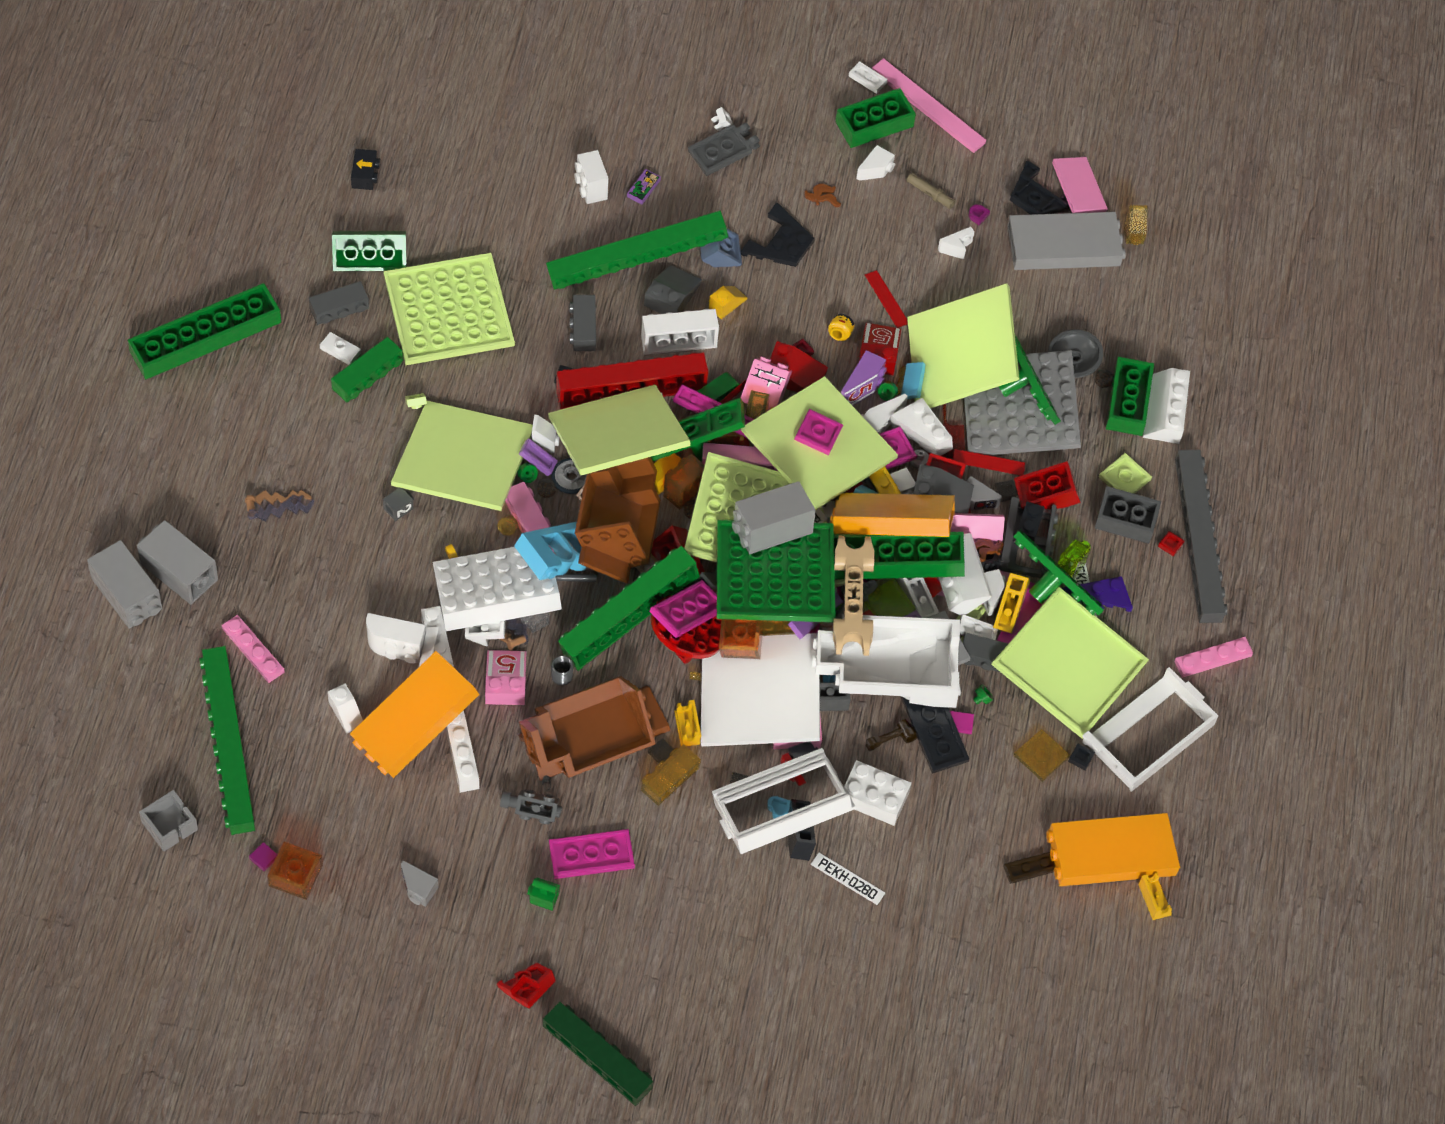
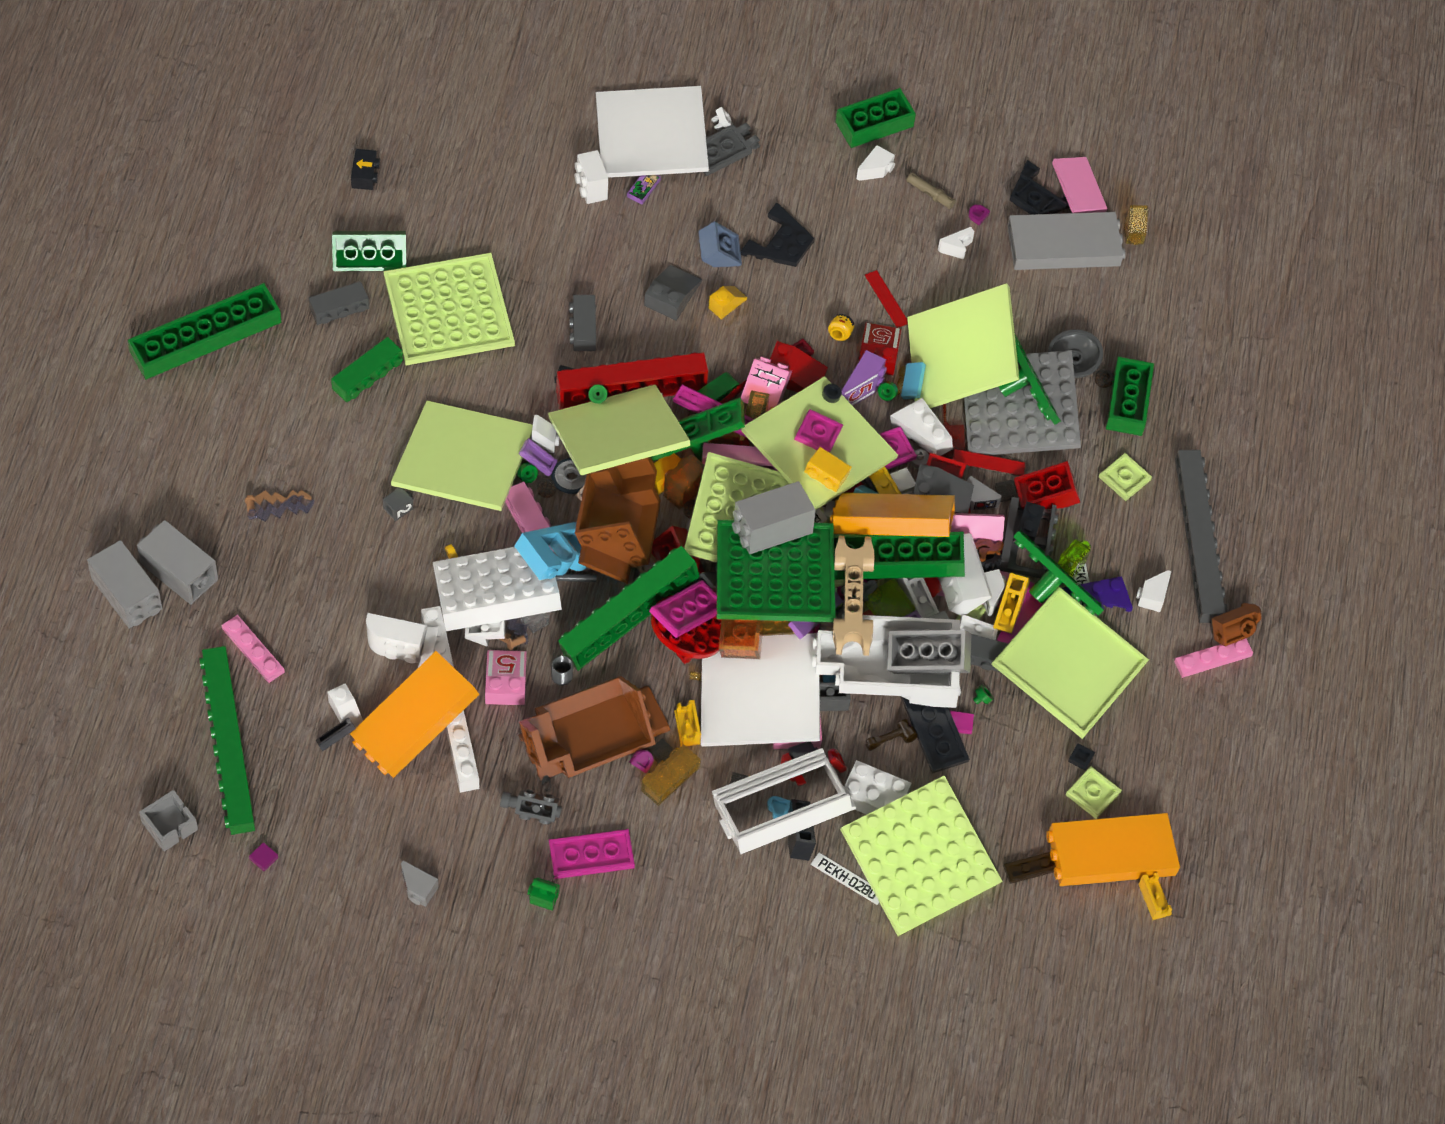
(295, 870): clear orange brick -> none
(335, 734): none -> black tile
(340, 348): white plate -> none
(416, 401): yellowish green plate -> none
(507, 525): clear yellow tile -> none
(528, 984): red slope -> none
(597, 399): none -> green tile
(598, 1053): dark green brick -> none
(637, 250): green brick -> none
(642, 760): none -> magenta tile
(652, 131): none -> white tile
(679, 331): white brick -> none
(818, 190): dark orange piece -> none
(827, 469): none -> yellow brick
(831, 393): none -> black tile
(836, 760): none -> red tile
(868, 77): white plate -> none
(879, 415): white slope -> none
(921, 855): none -> yellowish green plate
(929, 651): none -> light grey brick
(930, 106): bright pink tile -> none
(1041, 755): clear yellow tile -> none
(1093, 792): none -> yellowish green tile
(1128, 514): dark grey brick -> none
(1135, 711): white piece -> none
(1154, 592): none -> white slope
(1167, 405): white slope -> none
(1171, 543): red tile -> none
(1236, 624): none -> dark orange piece

